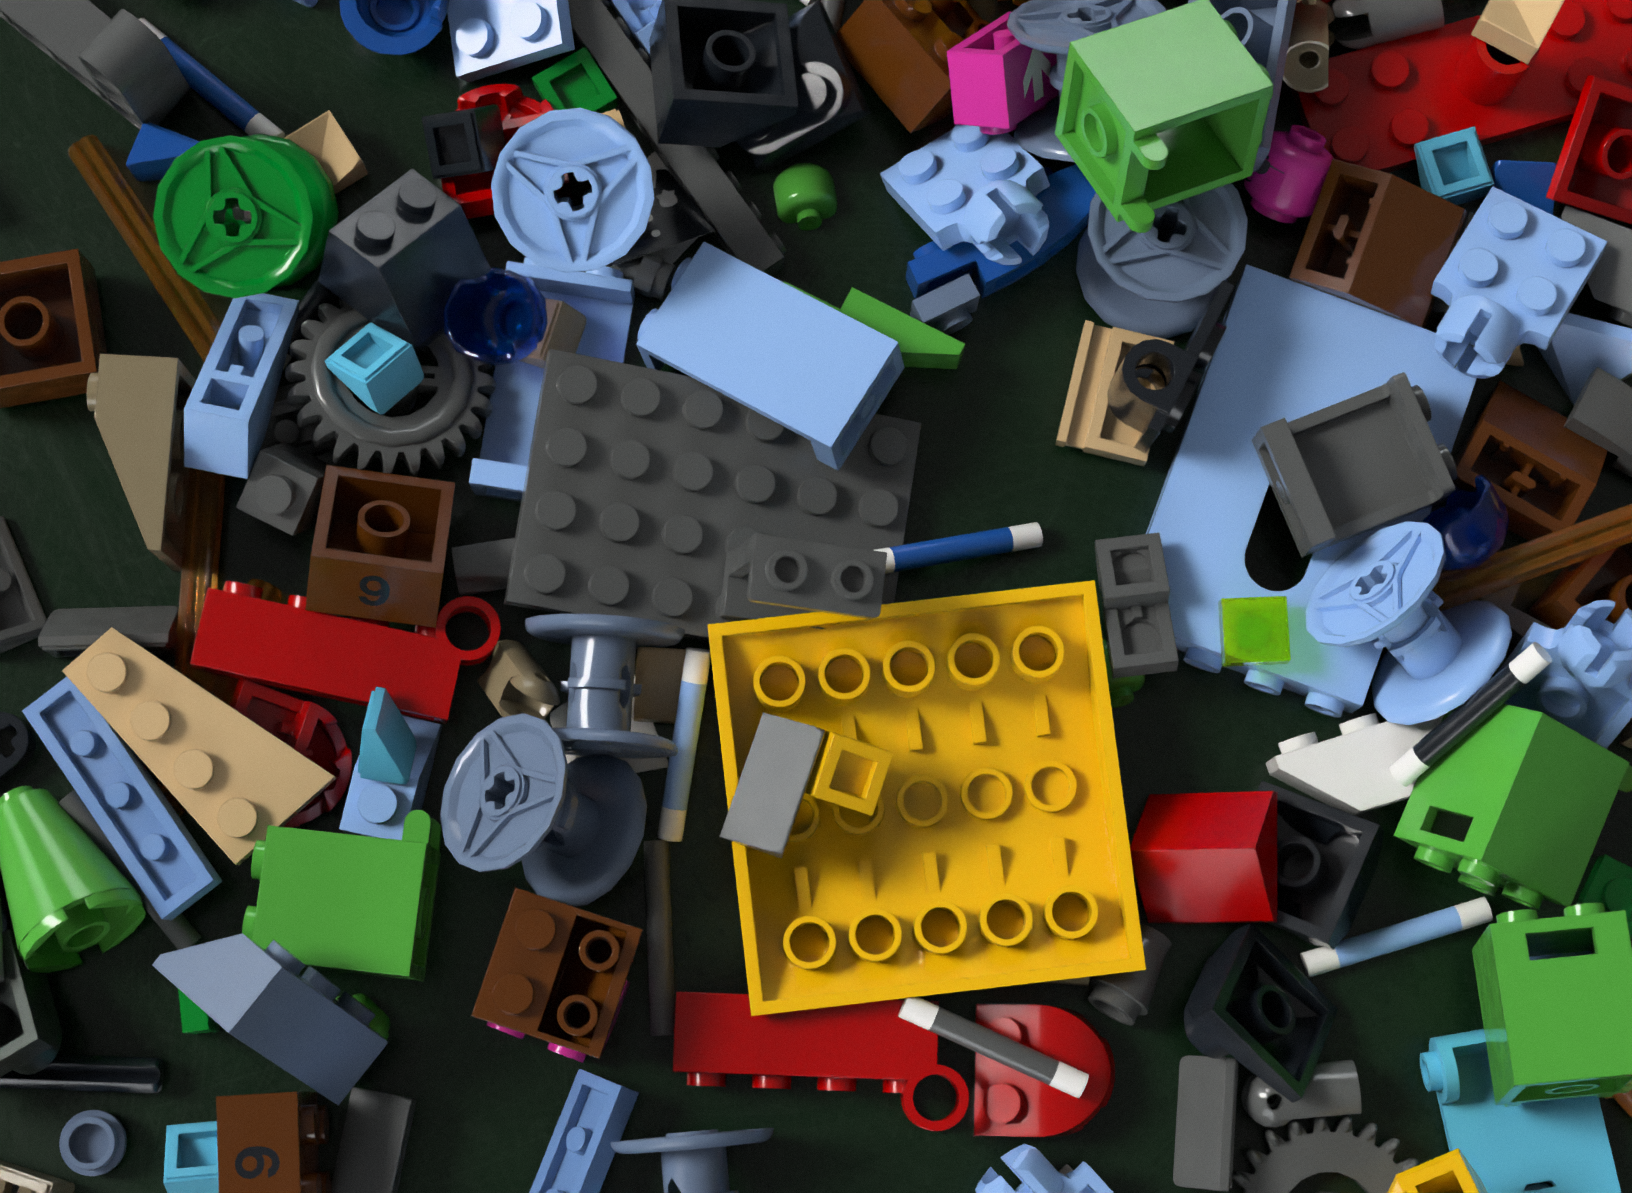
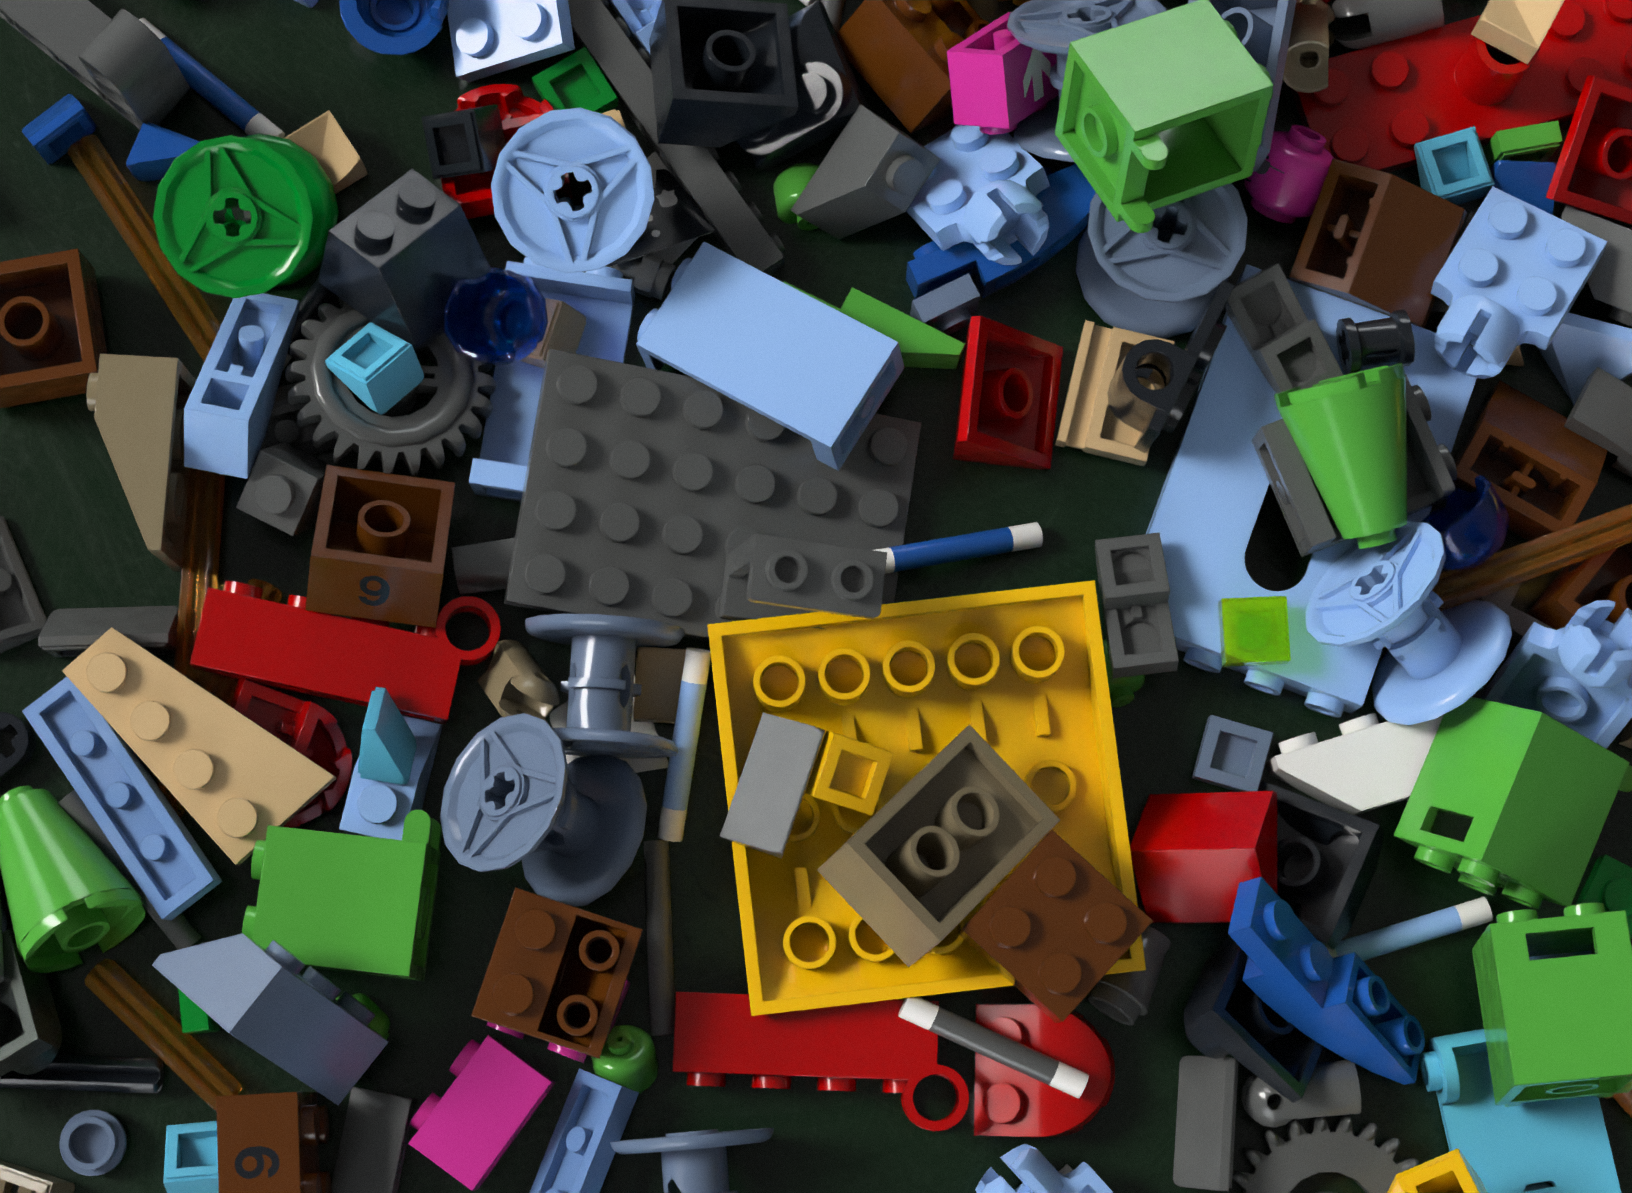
(59, 128): none -> blue slope
(161, 1032): none -> clear orange axle
(480, 1111): none -> dark pink brick
(628, 1058): none -> bright green piece
(865, 177): none -> dark grey slope
(939, 846): none -> dark tan slope
(1007, 397): none -> red slope
(1055, 927): none -> reddish brown brick
(1232, 755): none -> sand blue plate
(1278, 333): none -> dark grey slope
(1322, 996): none -> blue slope
(1355, 448): none -> bright green cone
(1375, 341): none -> black bush
(1470, 714): black bar -> none
(1524, 143): none -> bright green tile

